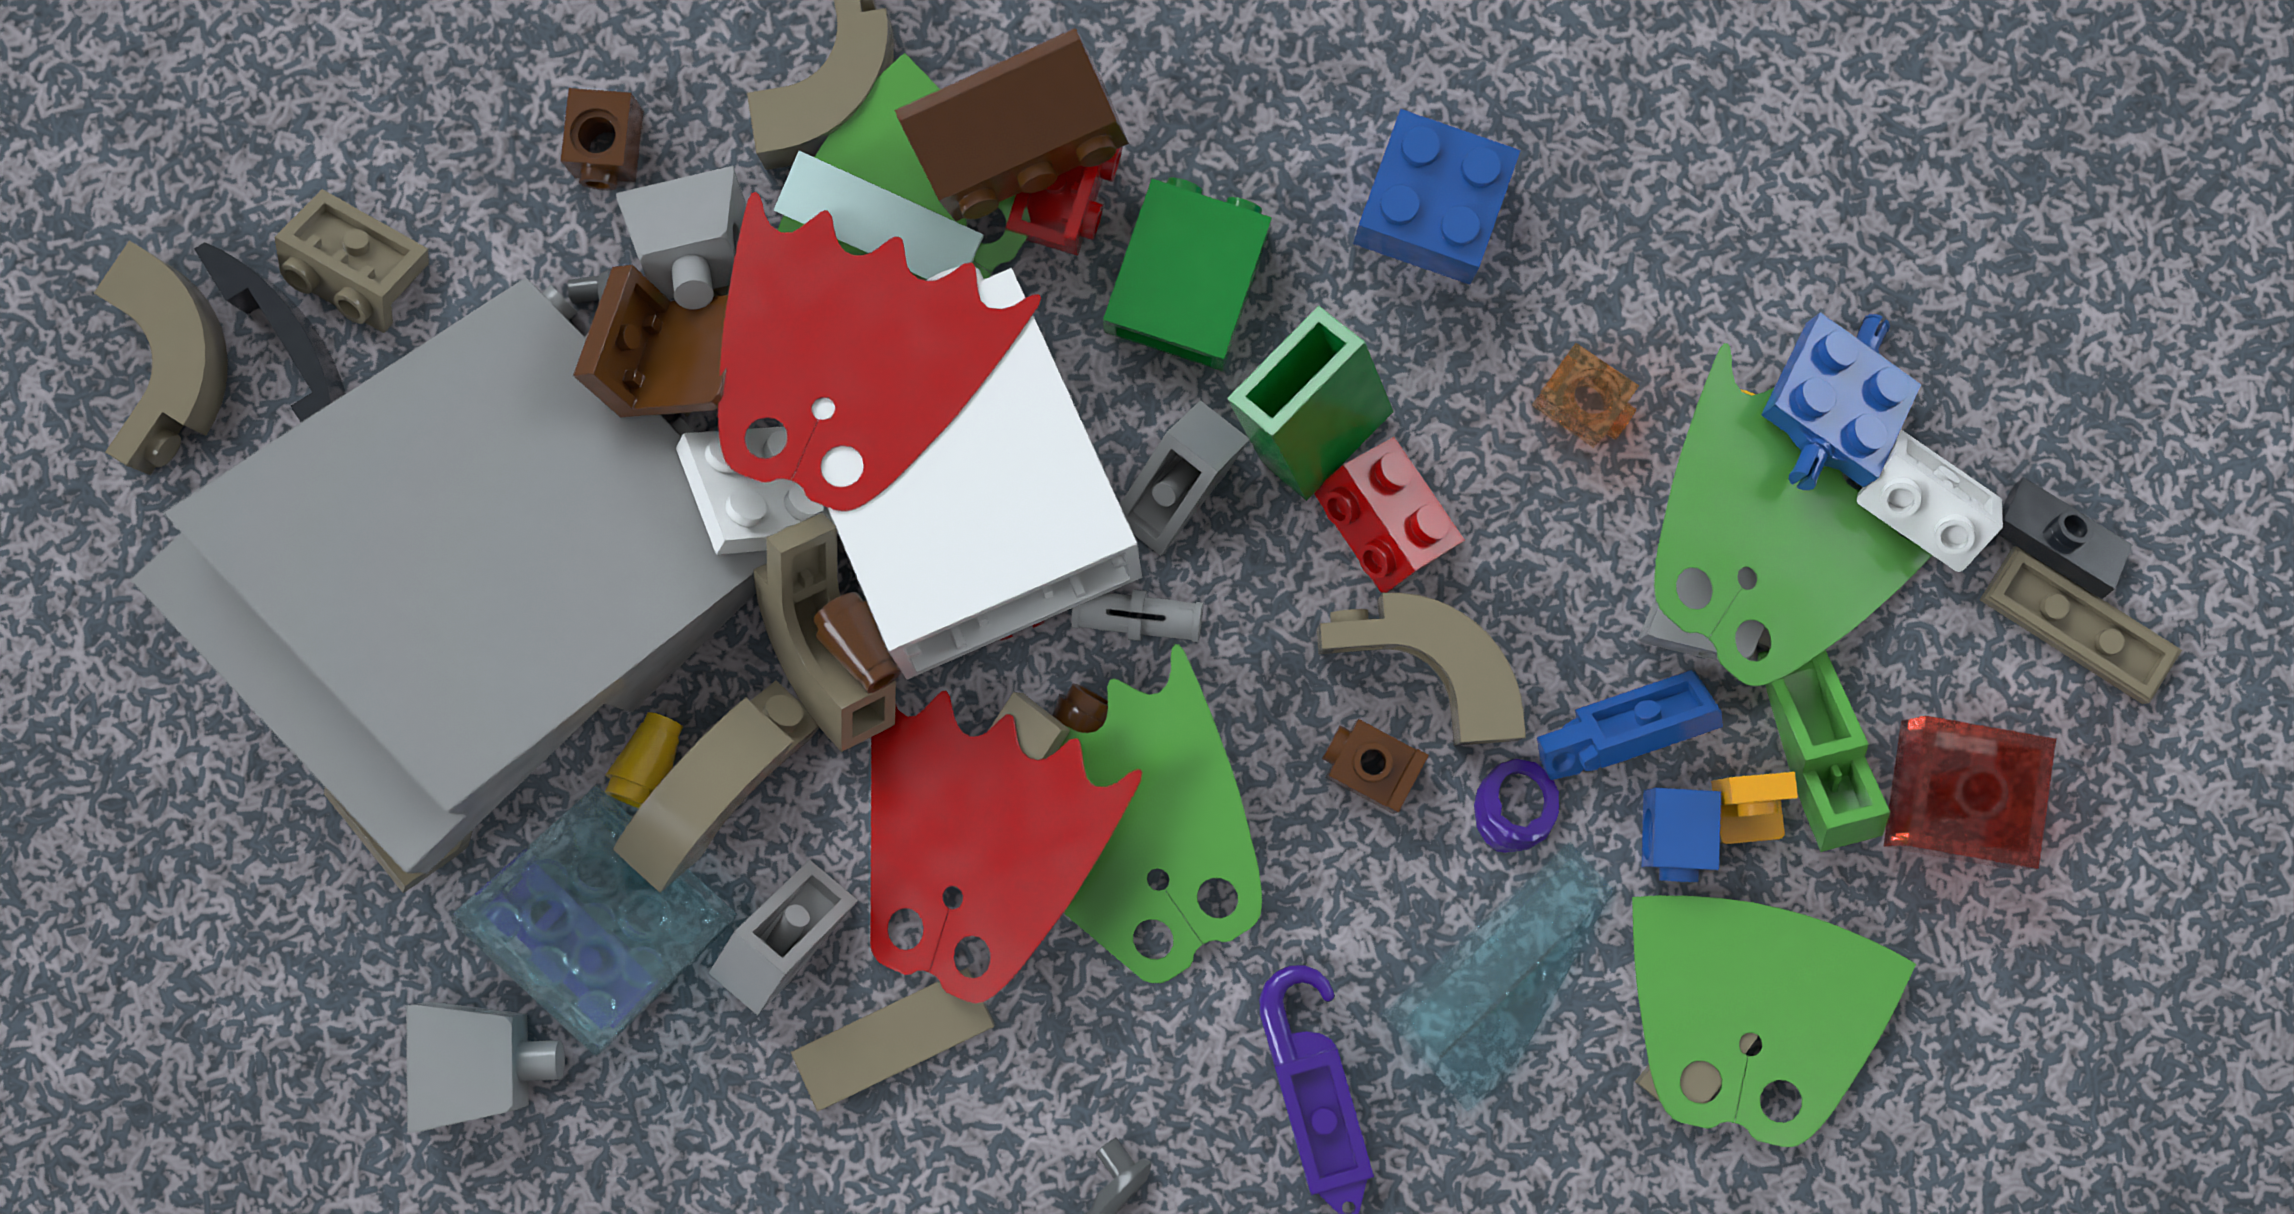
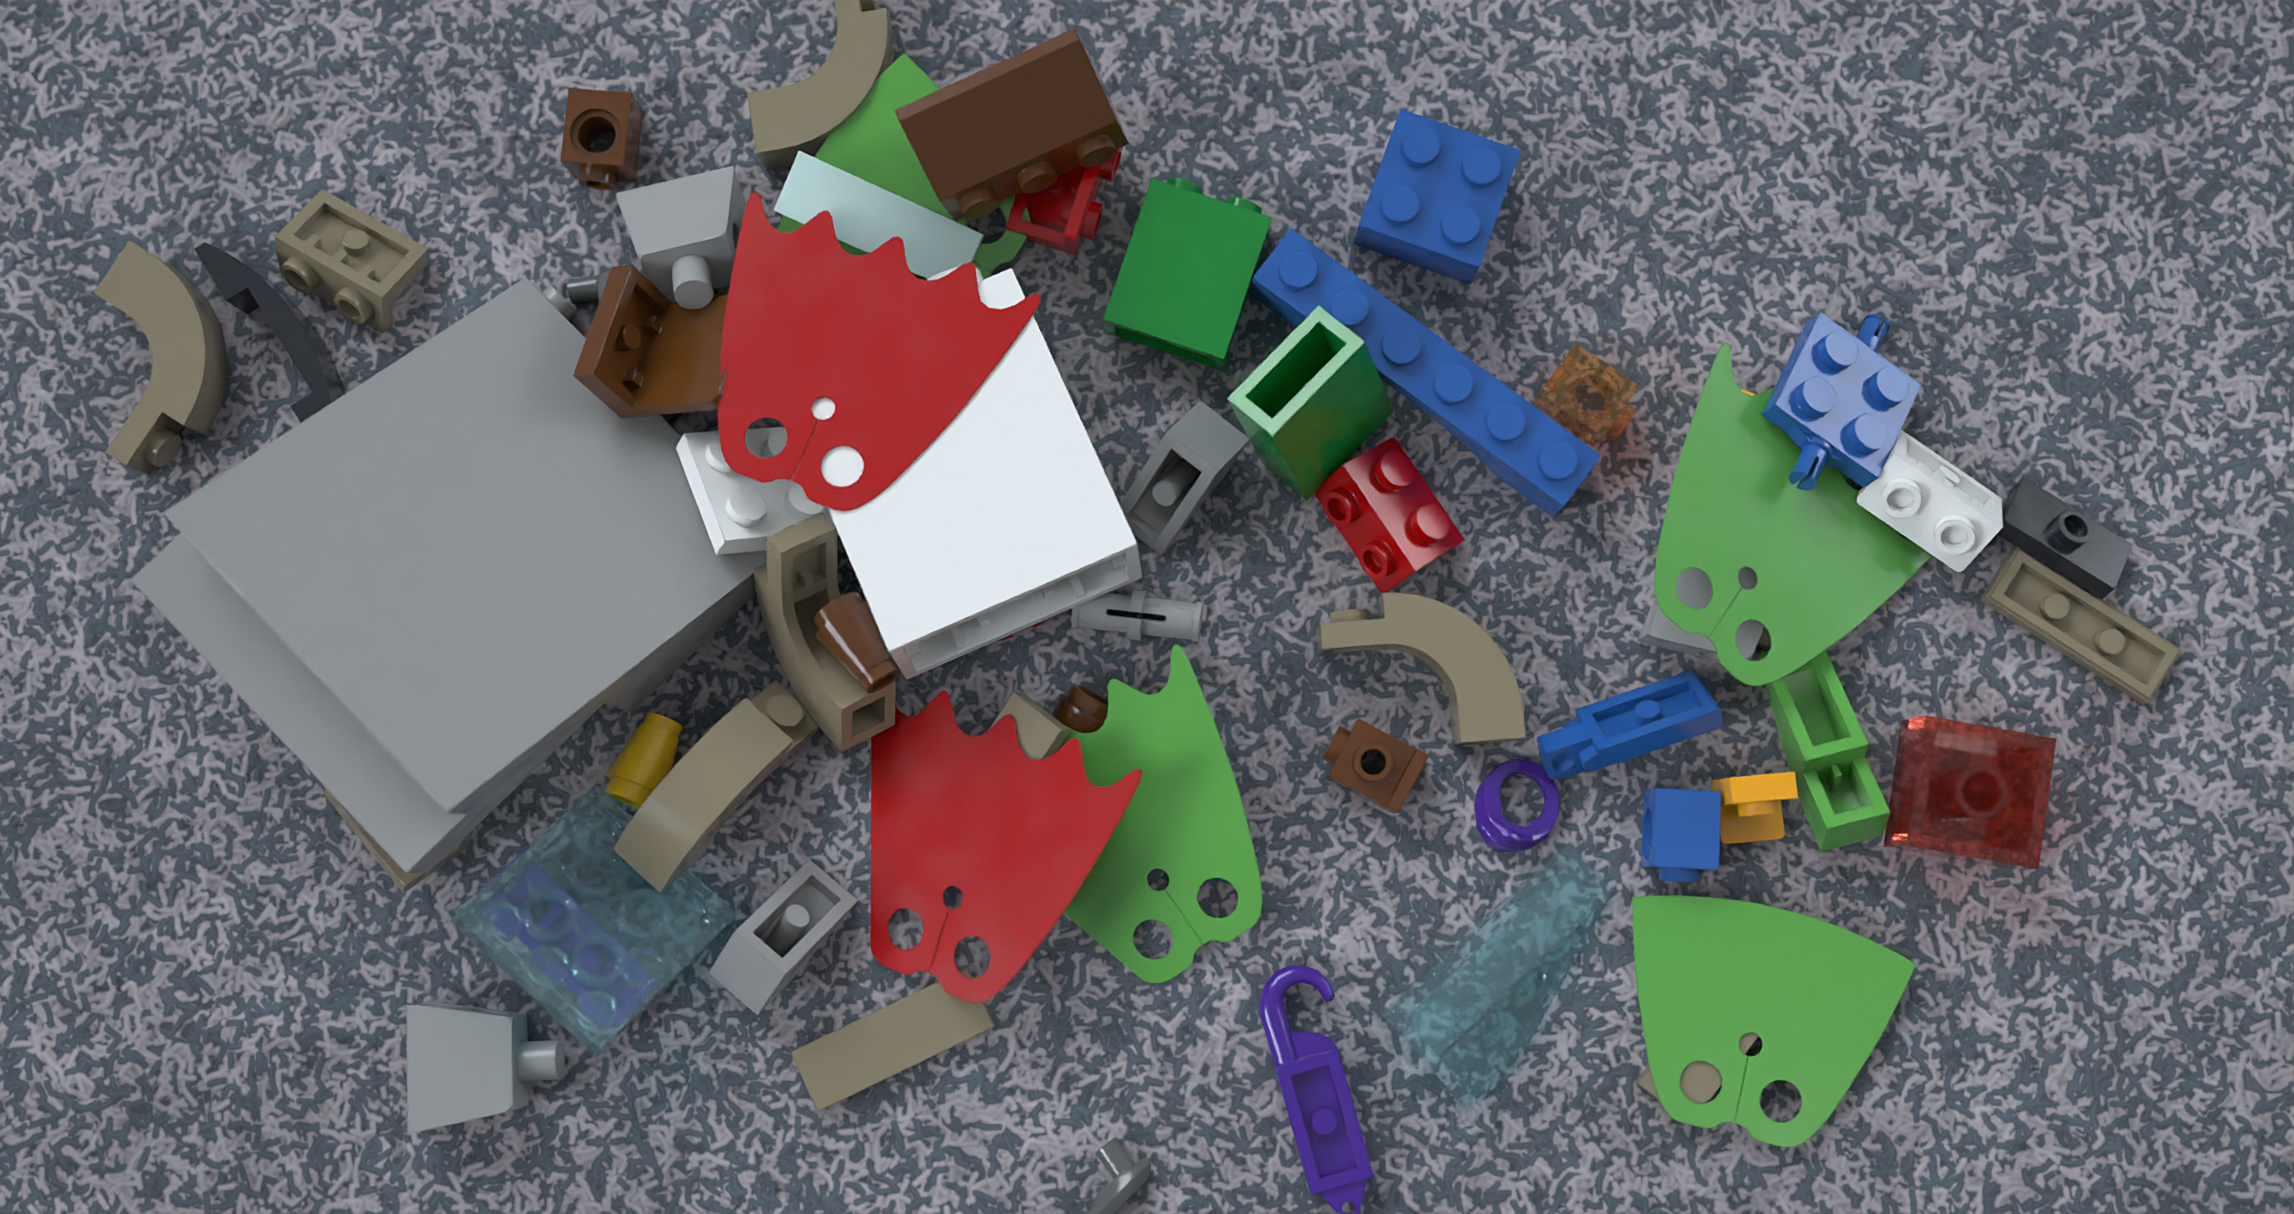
(1475, 407): none -> blue arch

